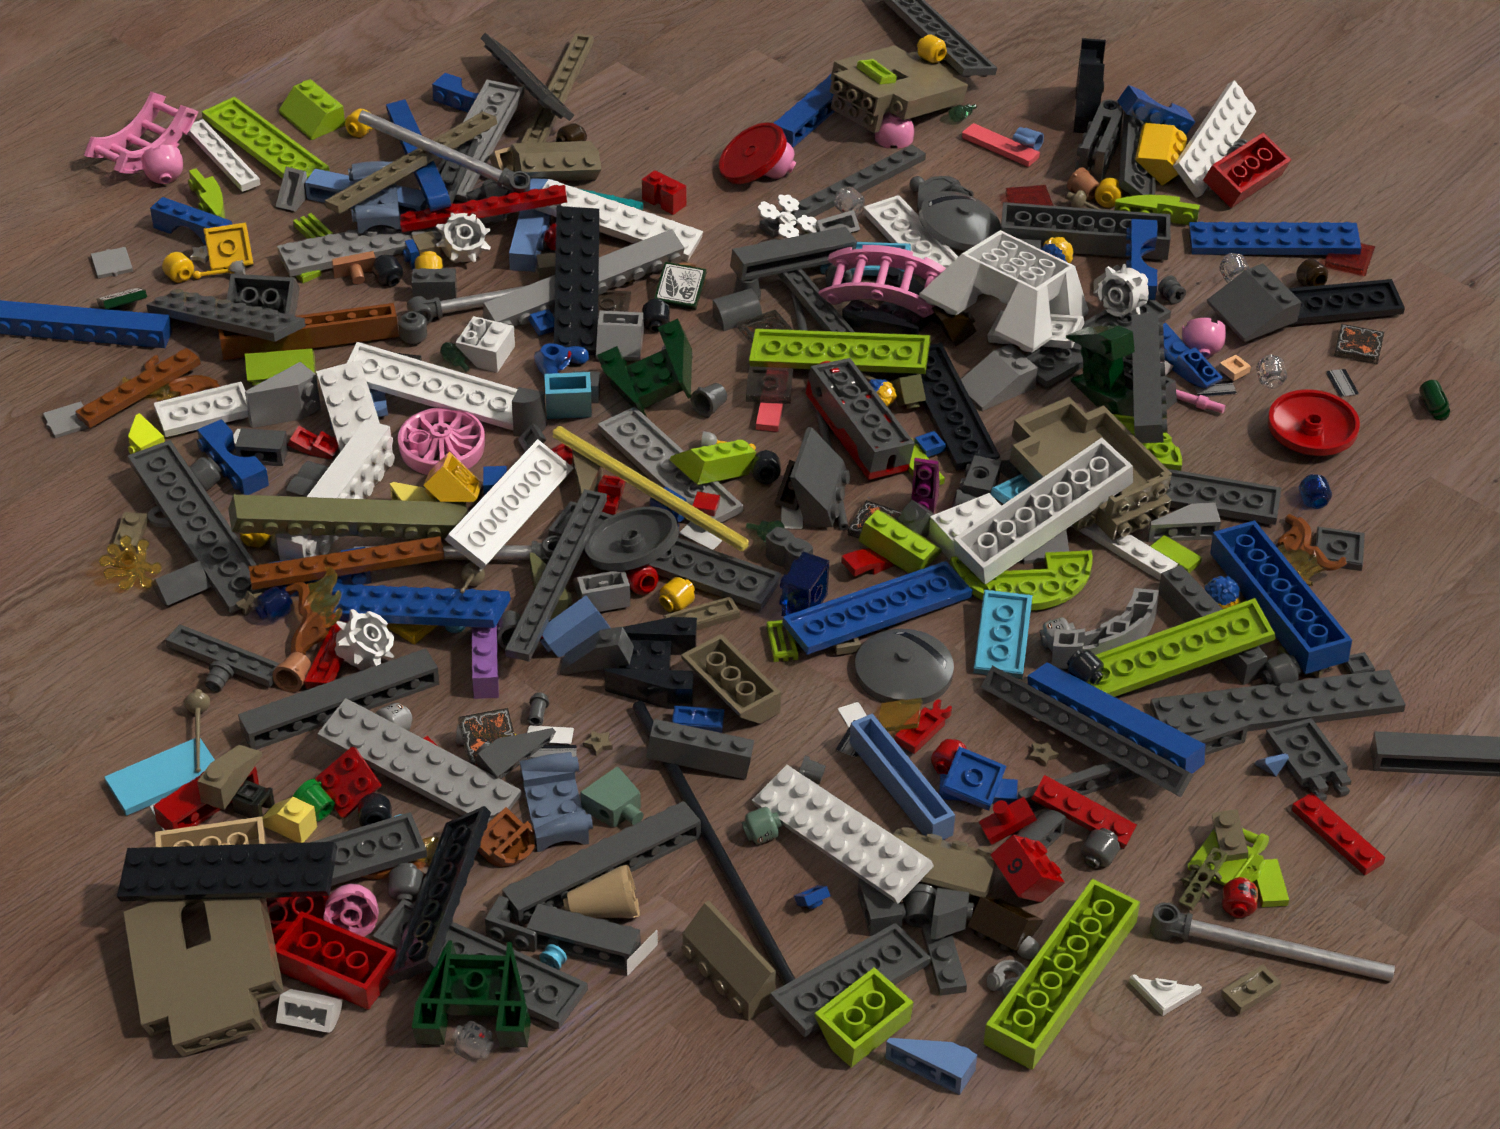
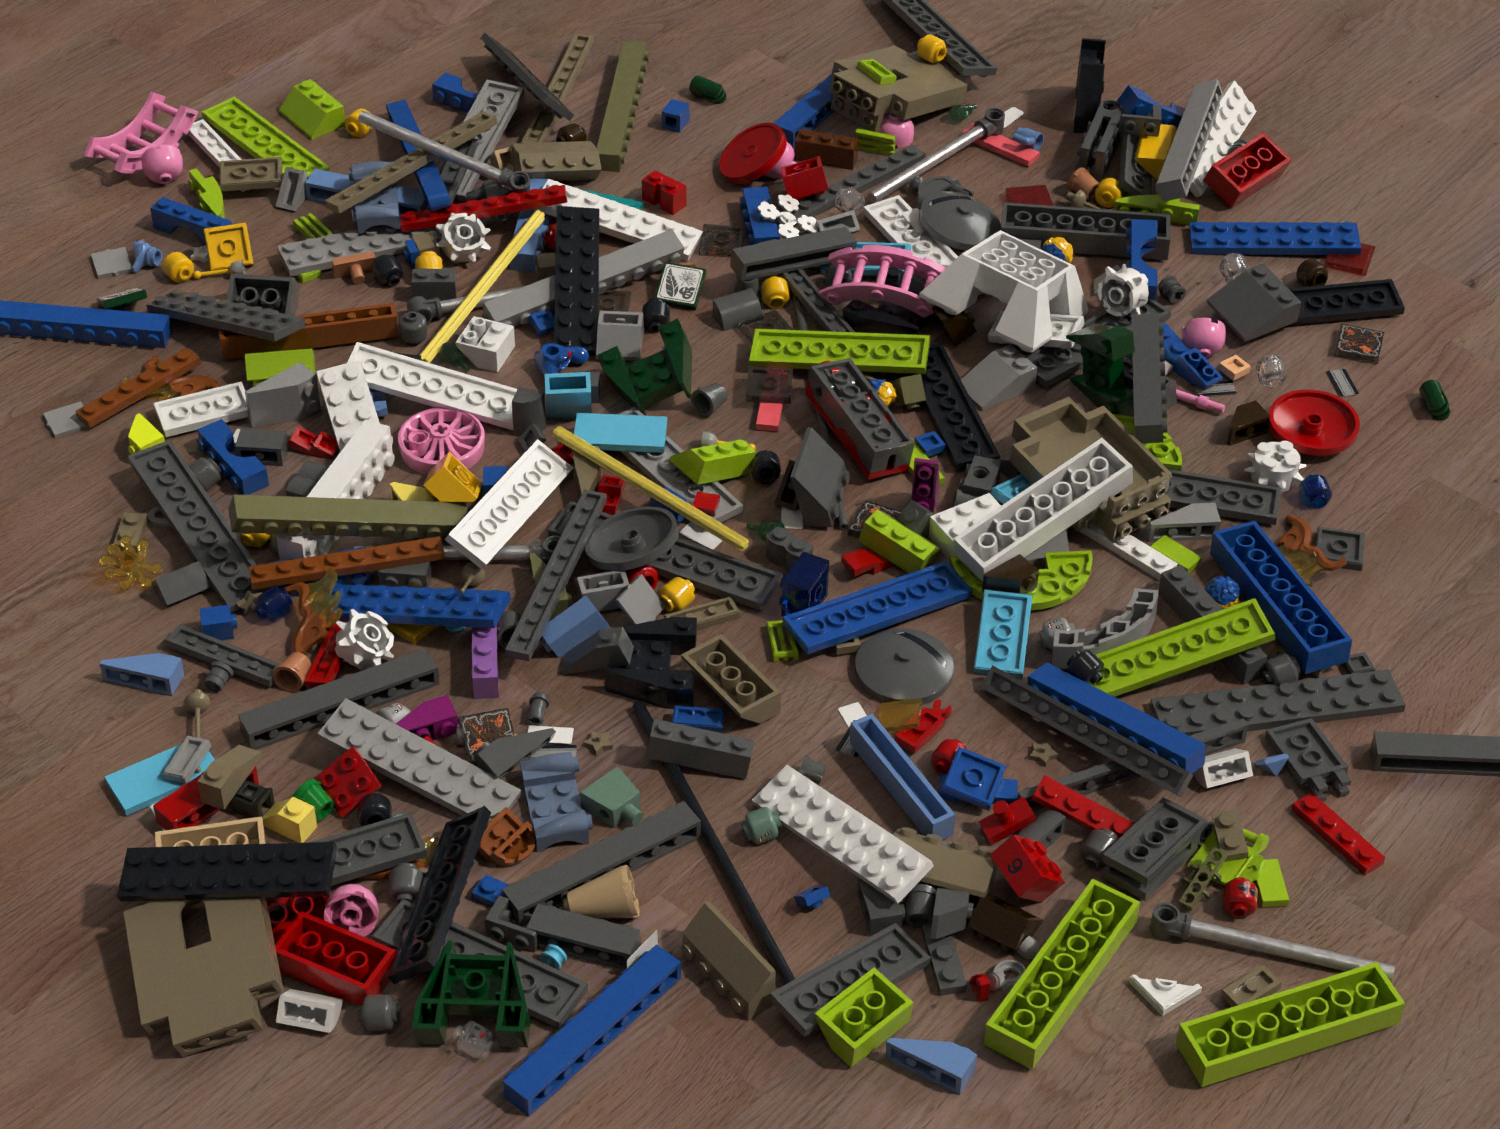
(145, 255): none -> medium blue animal
(147, 672): none -> medium blue slope
(186, 759): none -> light grey tile
(218, 622): none -> blue brick
(251, 174): none -> dark tan tile
(379, 1012): none -> dark grey head
(412, 575): none -> dark grey brick
(432, 719): none -> magenta slope
(482, 286): none -> light yellow axle
(488, 890): none -> blue plate
(591, 1030): none -> blue brick
(622, 105): none -> olive brick
(622, 431): none -> medium azure tile
(640, 601): none -> light grey piece
(675, 115): none -> blue brick
(707, 89): none -> dark green arm
(720, 240): none -> clear smoke tile
(756, 228): none -> blue arch
(775, 292): none -> yellow head
(805, 178): none -> red brick
(832, 148): none -> reddish brown brick
(875, 145): none -> lime tile
(912, 217): none -> white sticker
(980, 986): none -> red tile
(991, 124): none -> flat silver piece
(1011, 115): none -> white sticker
(1012, 576): none -> dark brown slope
(1141, 125): none -> dark grey bracket
(1155, 848): none -> dark grey hinge
(1189, 141): none -> light grey brick
(1224, 768): none -> white brick
(1248, 422): none -> dark brown slope
(1275, 465): none -> white brick
(1289, 1024): none -> lime brick

